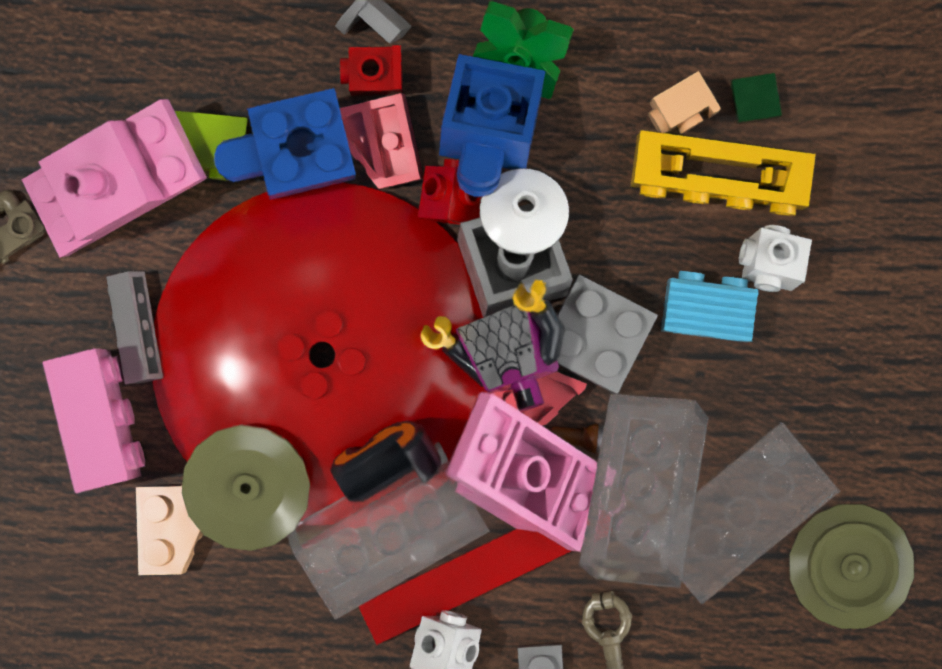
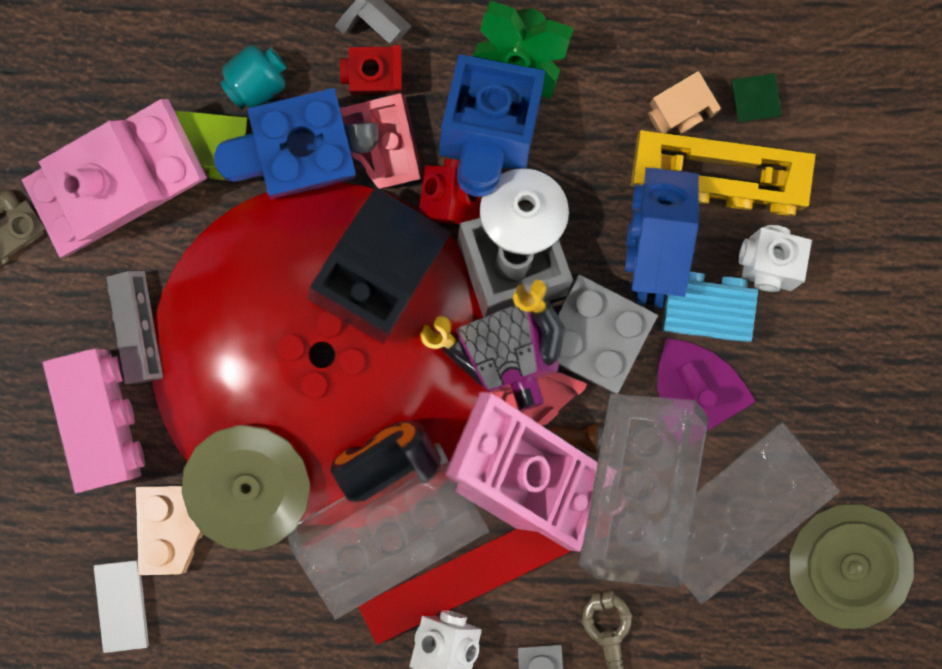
(121, 606): none -> white tile
(253, 77): none -> teal head
(362, 136): none -> dark grey hinge
(378, 265): none -> black slope
(662, 234): none -> blue brick
(702, 376): none -> magenta shield

